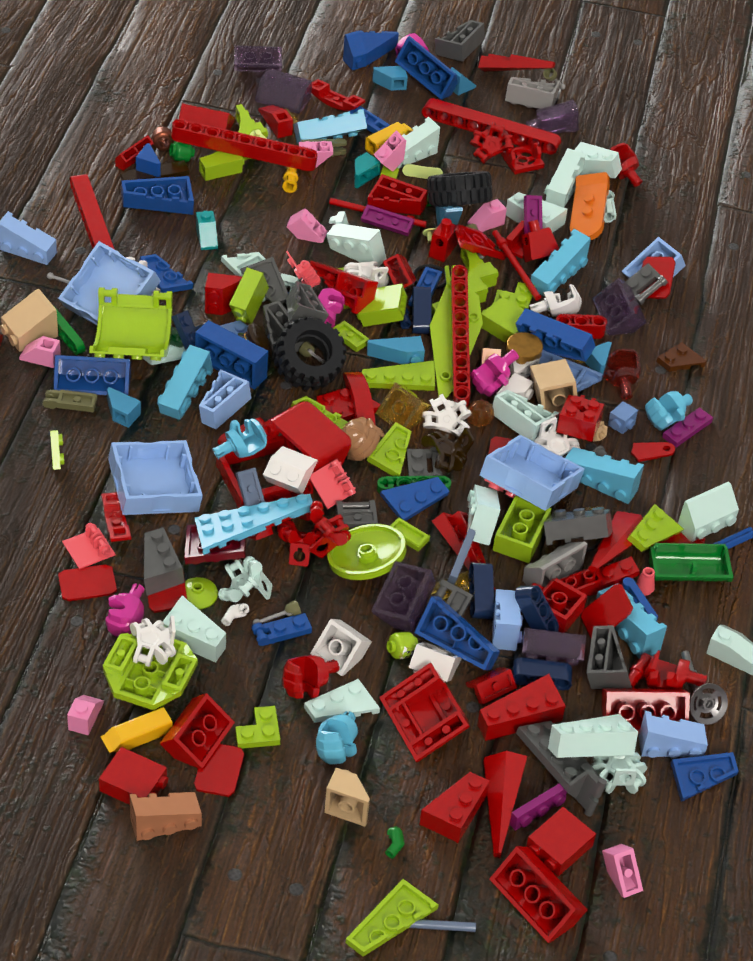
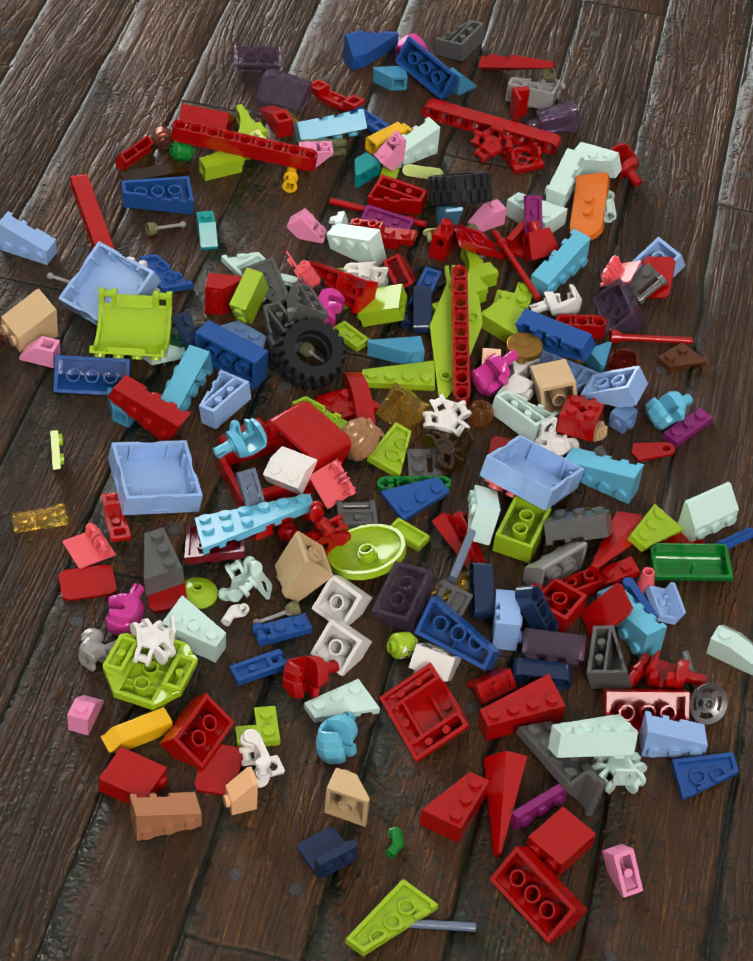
(40, 518): none -> clear yellow plate
(69, 336): green beam -> none
(70, 400): olive hinge -> none
(92, 648): none -> light grey animal
(148, 161): blue slope -> none
(148, 409): none -> red wedge
(152, 228): none -> hinge
(241, 793): none -> light nougat slope
(253, 743): none -> white piece
(256, 336): dark brown piece -> none
(258, 667): none -> blue plate
(302, 567): none -> tan slope
(327, 852): none -> dark blue bracket
(341, 600): none -> white slope
(390, 236): none -> red slope
(519, 102): none -> red panel
(616, 270): none -> coral hinge
(616, 336): none -> red piece
(616, 387): none -> light blue slope
(666, 603): none -> light blue bracket

